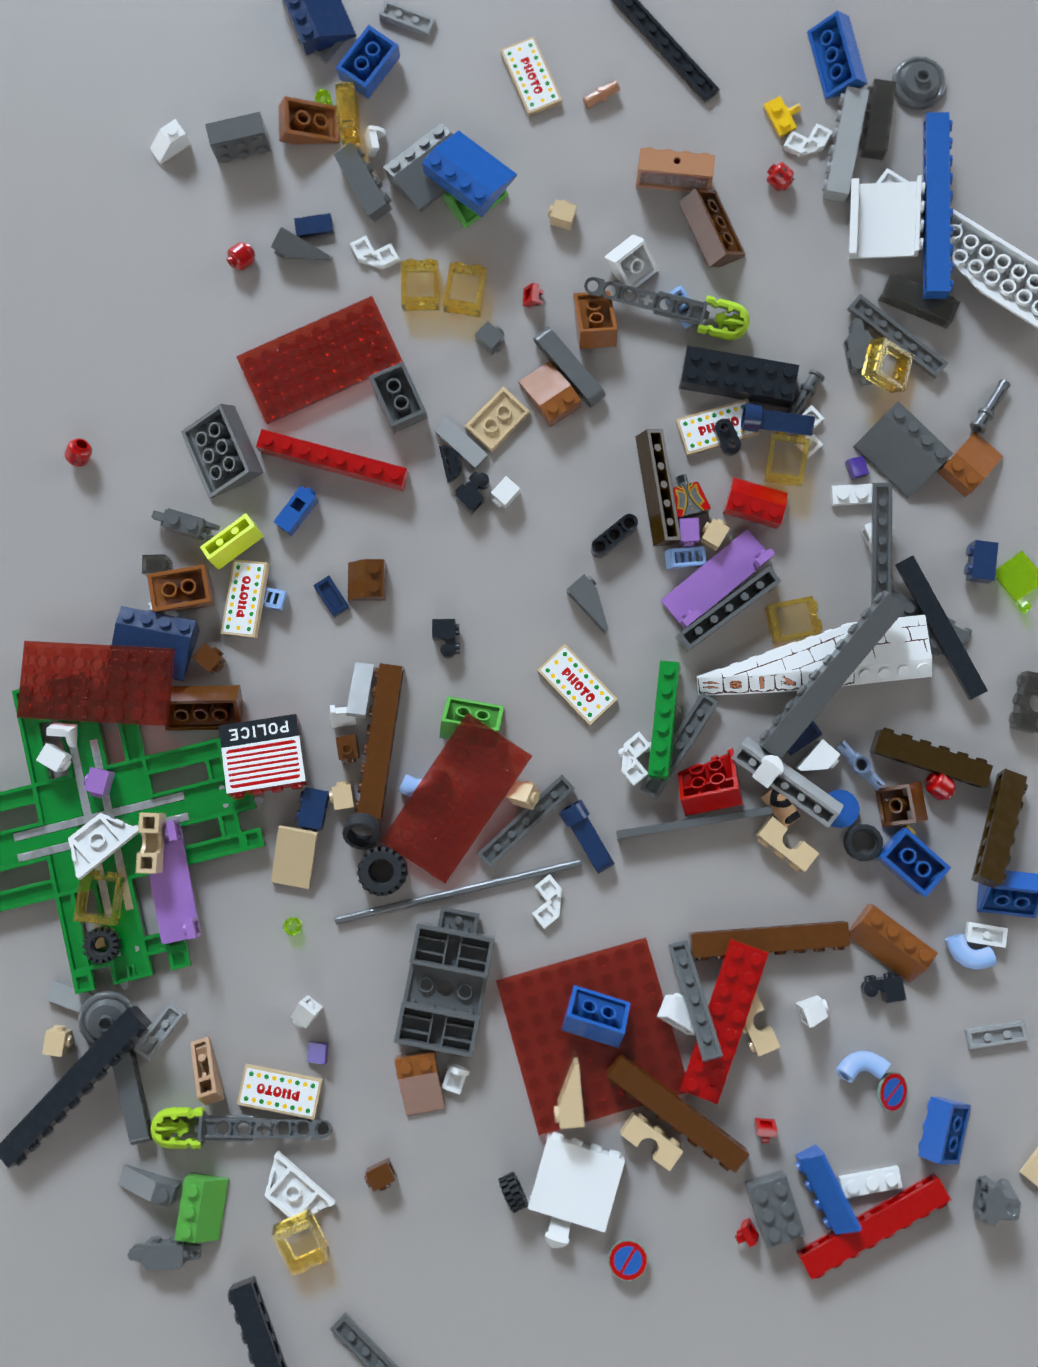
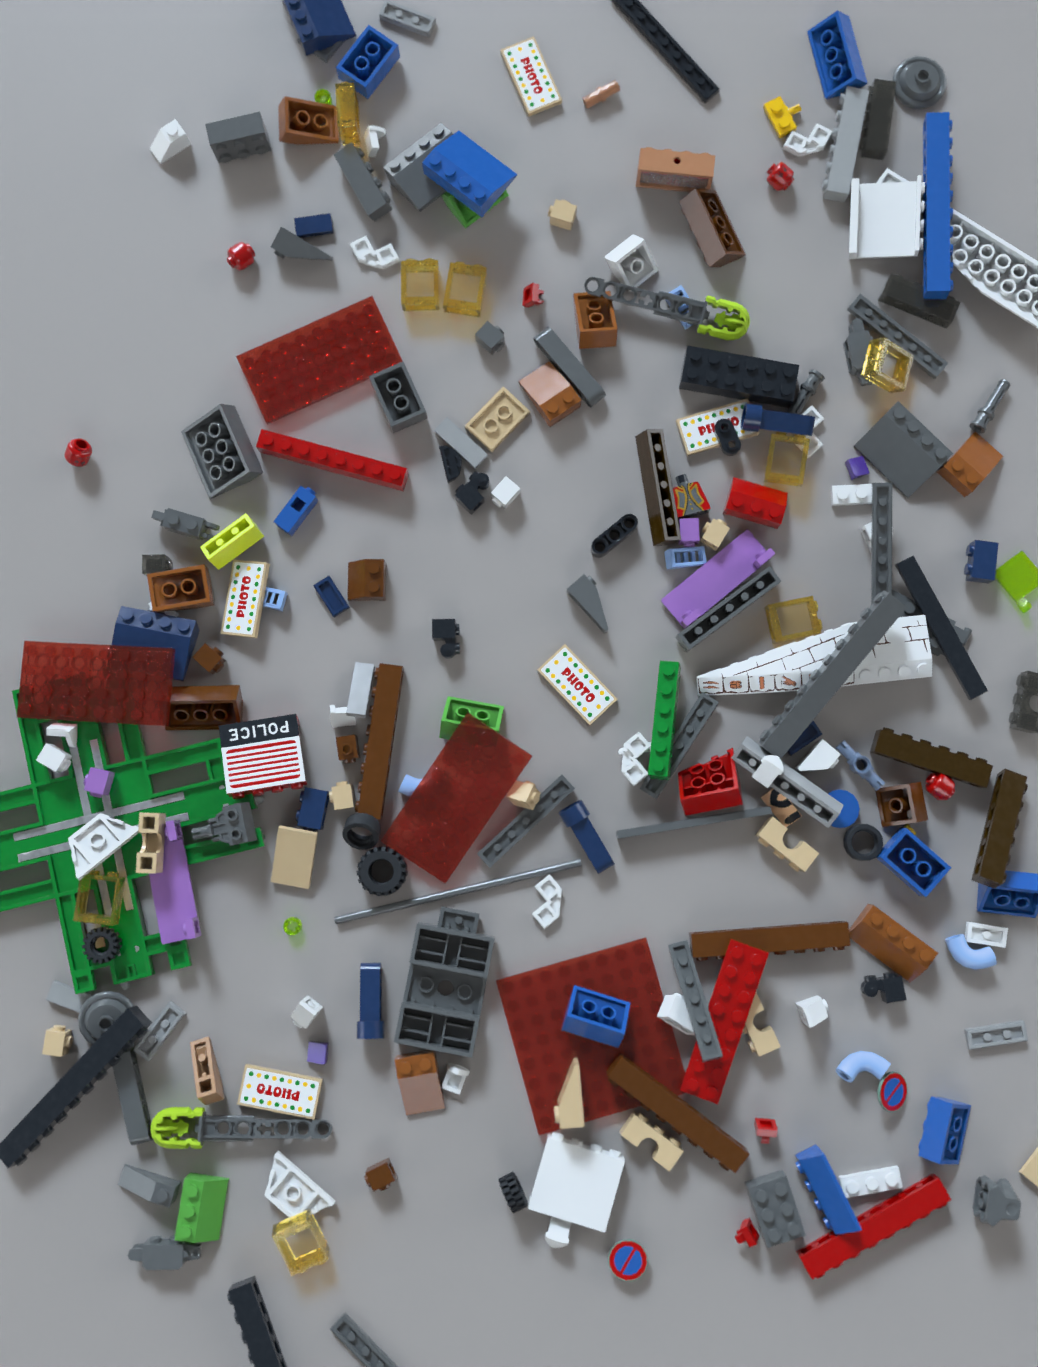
(232, 825): none -> dark grey brick
(370, 1021): none -> dark blue beam

